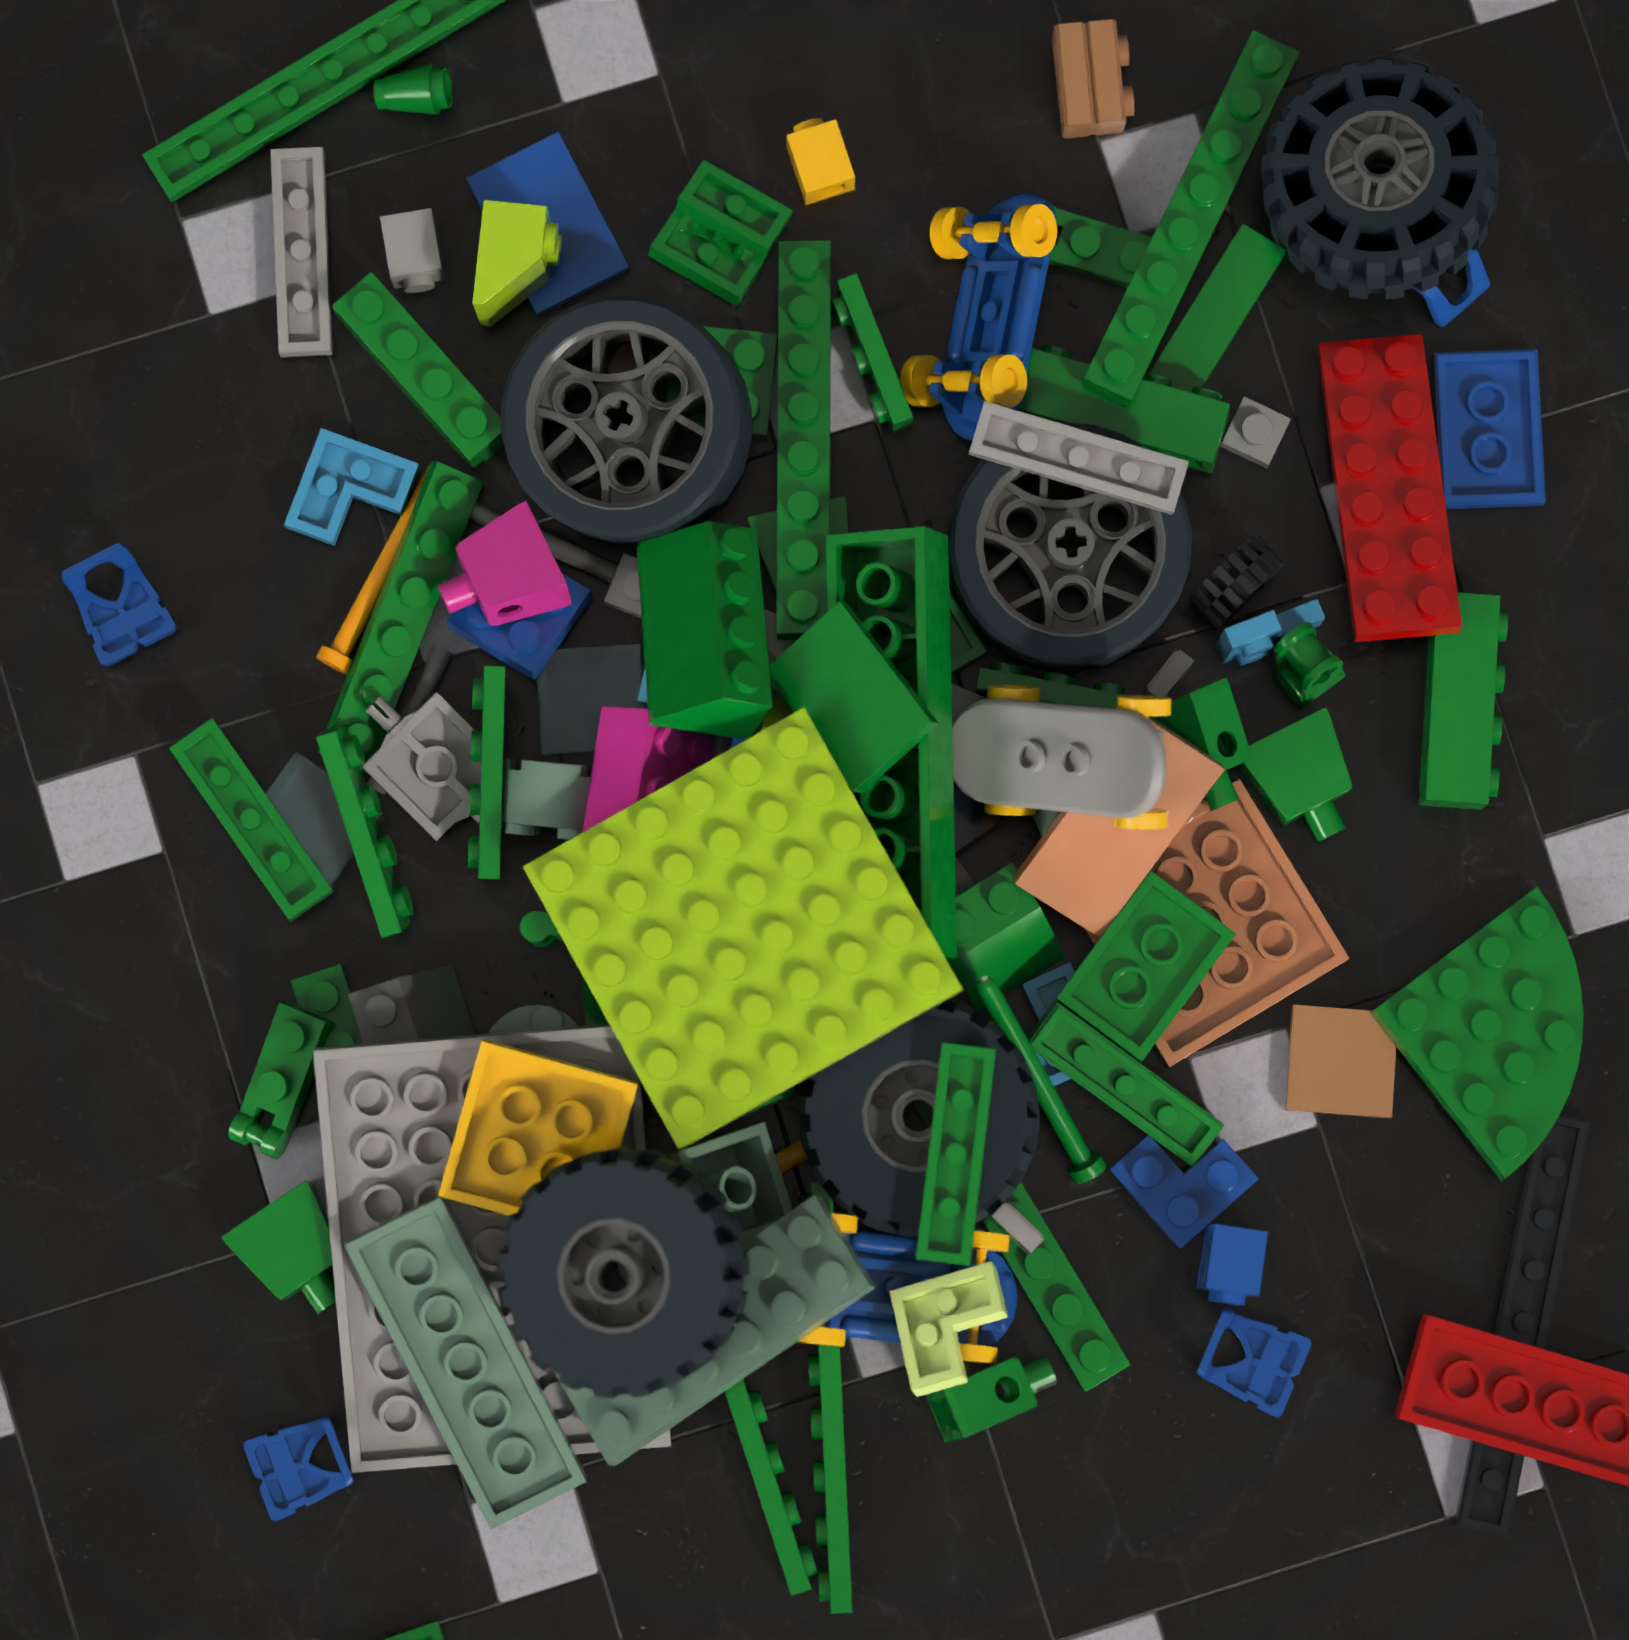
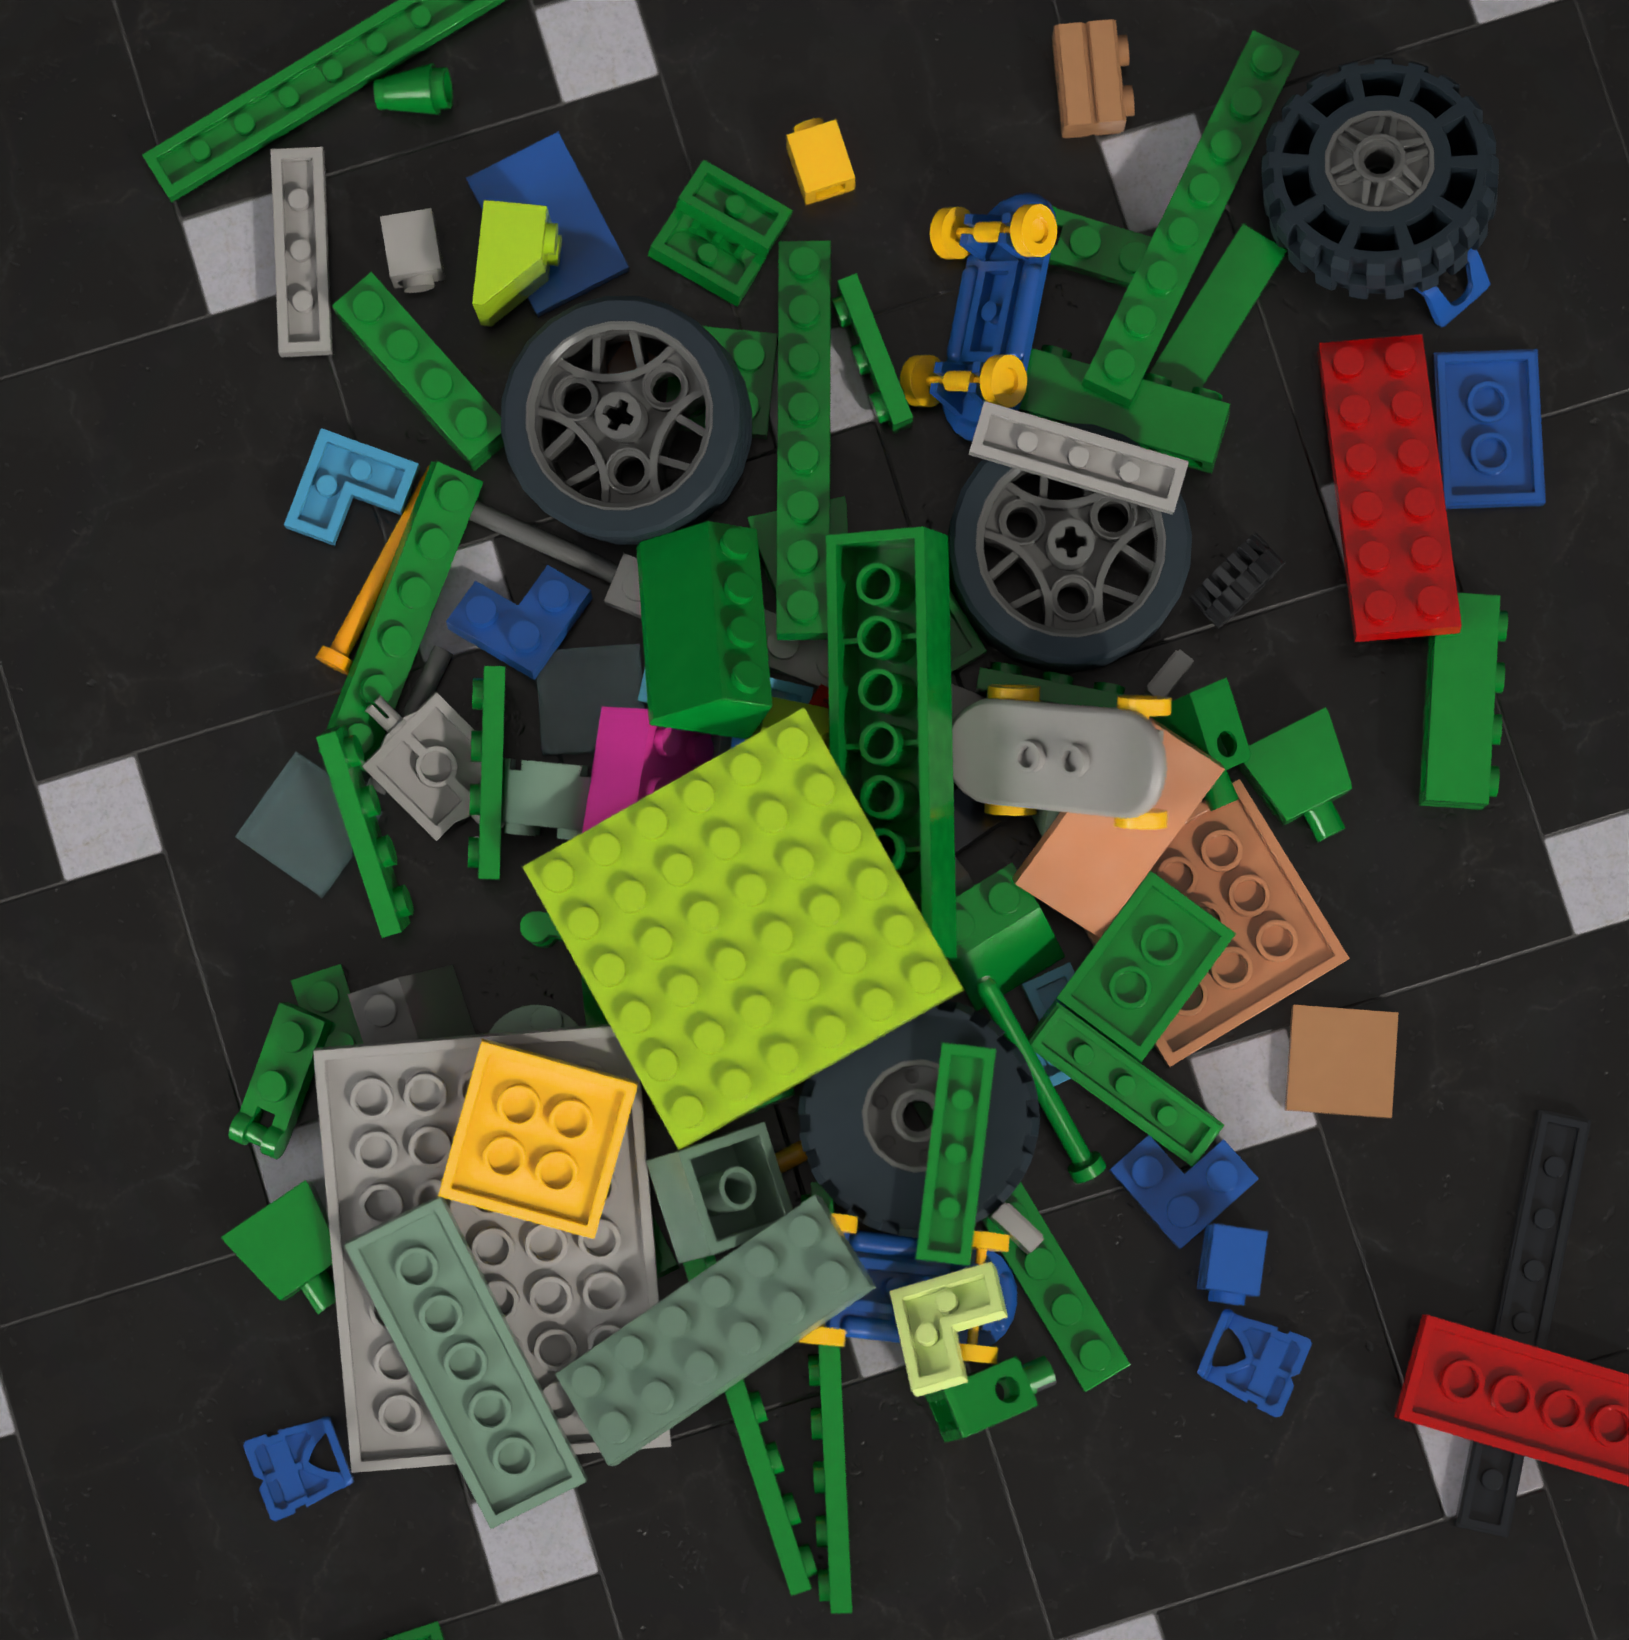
(122, 623): blue piece -> none
(251, 819): green plate -> none
(507, 571): dark pink torso -> none
(567, 1282): black wheel -> none
(852, 696): green tile -> none
(1255, 432): light grey plate -> none
(1255, 636): dark azure plate -> none
(1306, 665): green piece -> none
(1497, 1031): green plate -> none

